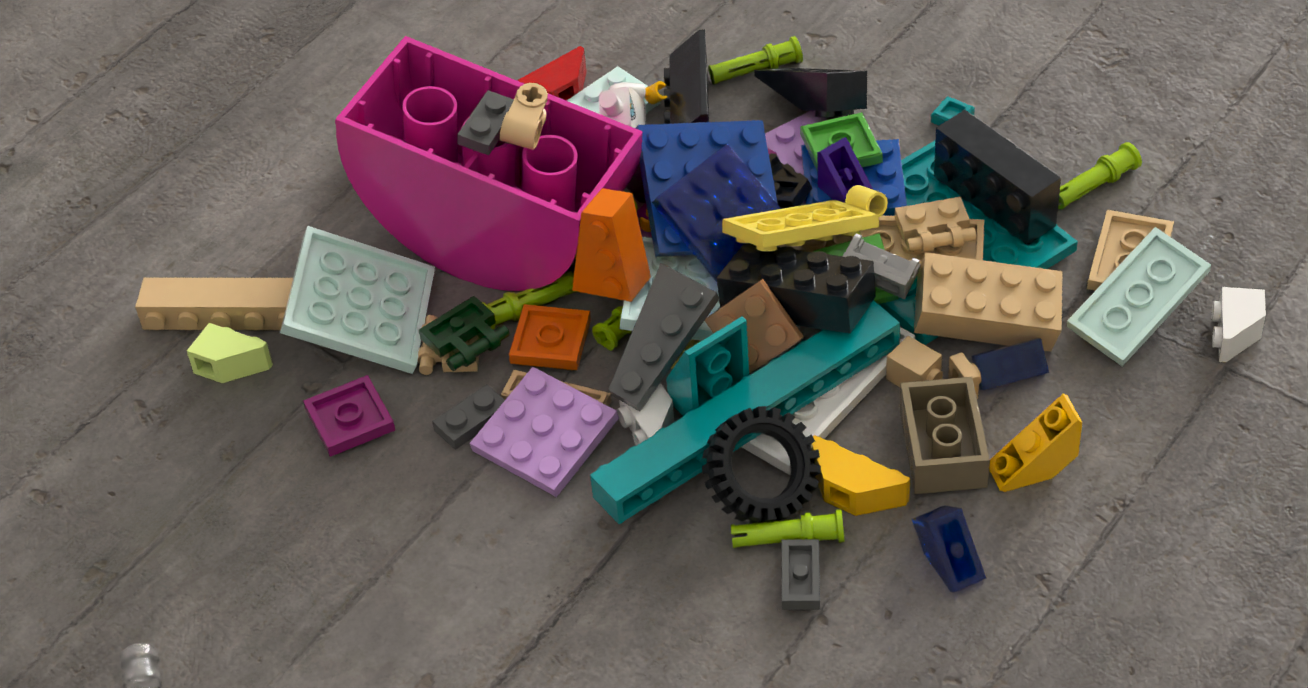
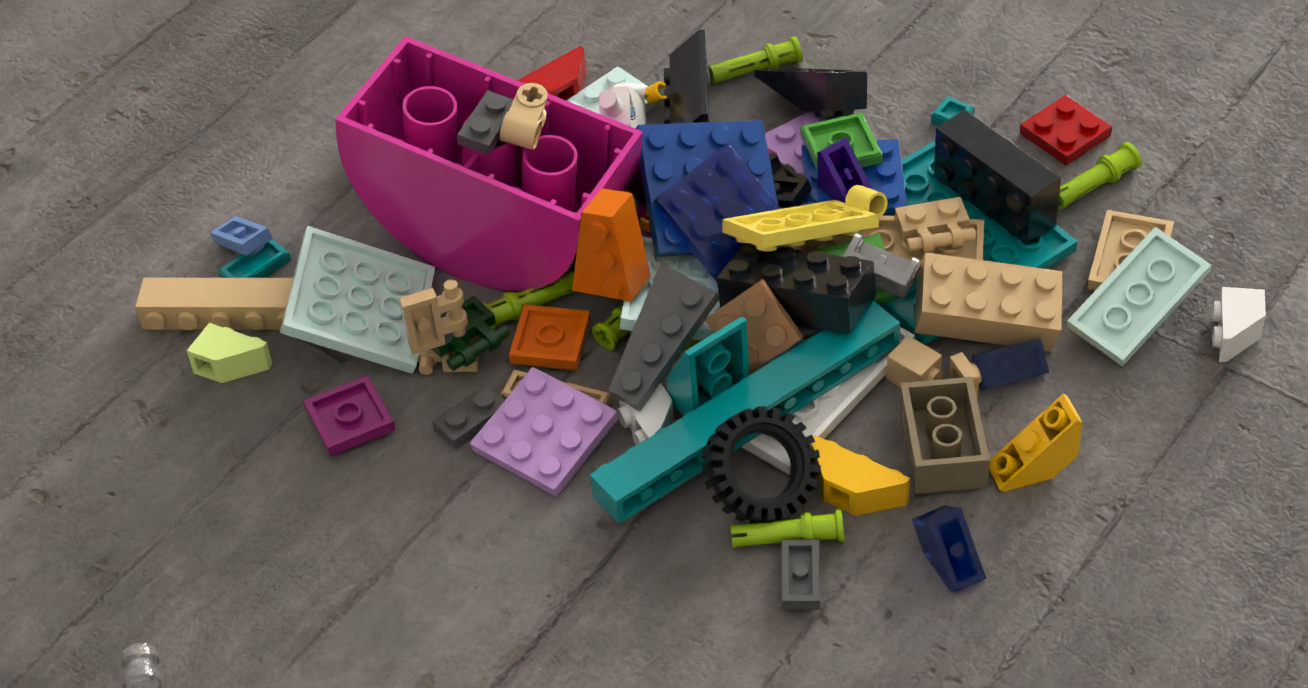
(241, 236): none -> medium blue plate
(257, 265): none -> teal tile
(423, 321): none -> tan plate
(1065, 130): none -> red plate

